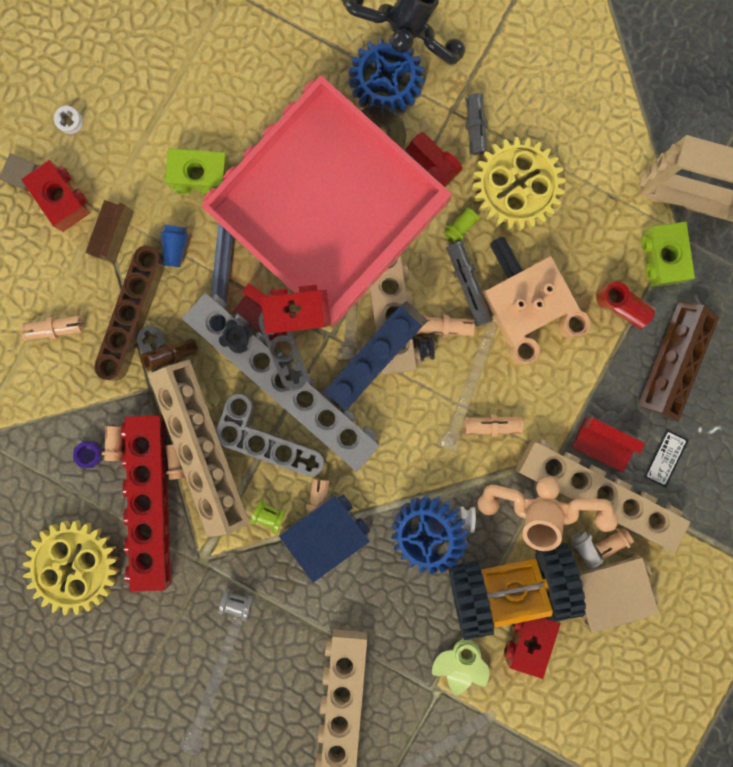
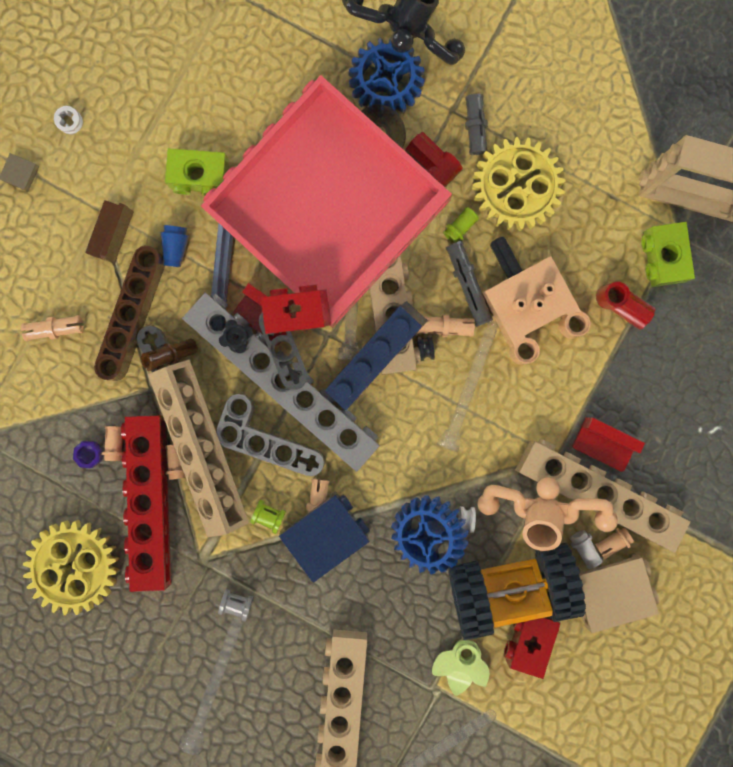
(43, 185): red brick -> none
(493, 425): light nougat pin -> none
(666, 458): sticker -> none
(677, 358): reddish brown fence -> none

